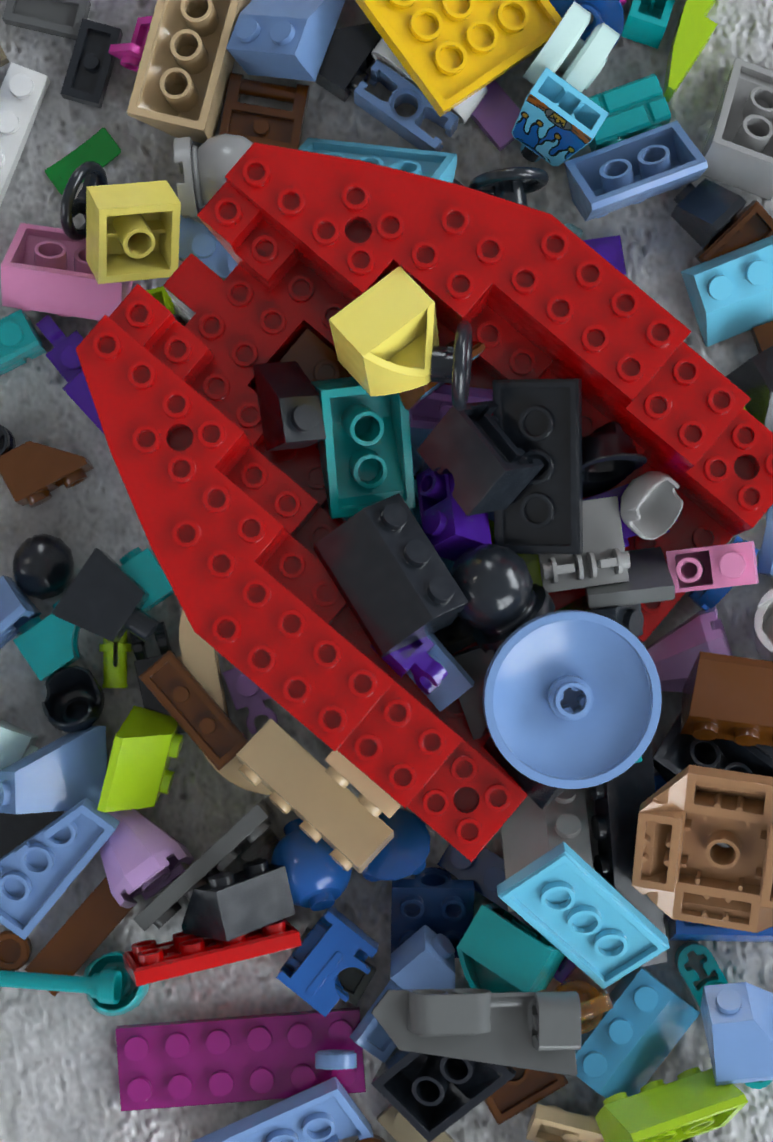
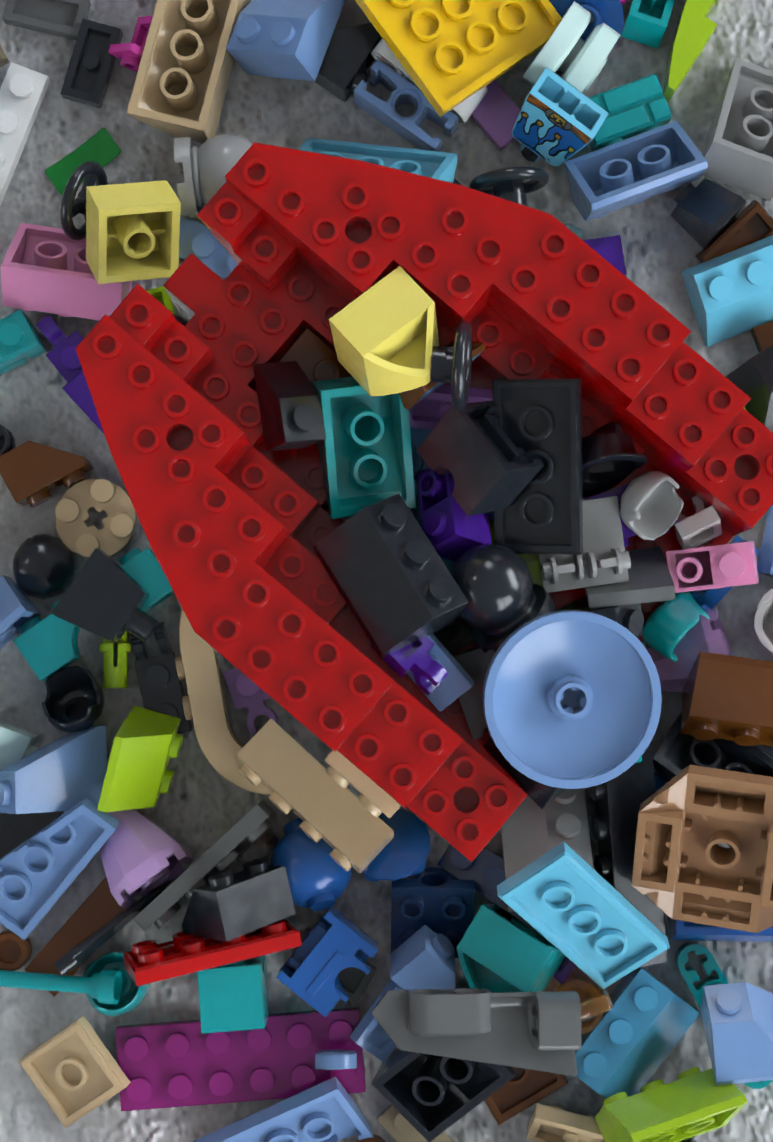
(74, 511): none -> tan plate
(74, 1071): none -> tan plate
(83, 950): none -> black bar
(194, 709): reddish brown tile -> none
(234, 996): none -> teal piece
(263, 123): reddish brown plate -> none
(671, 622): none -> teal hair
(699, 527): none -> white tile

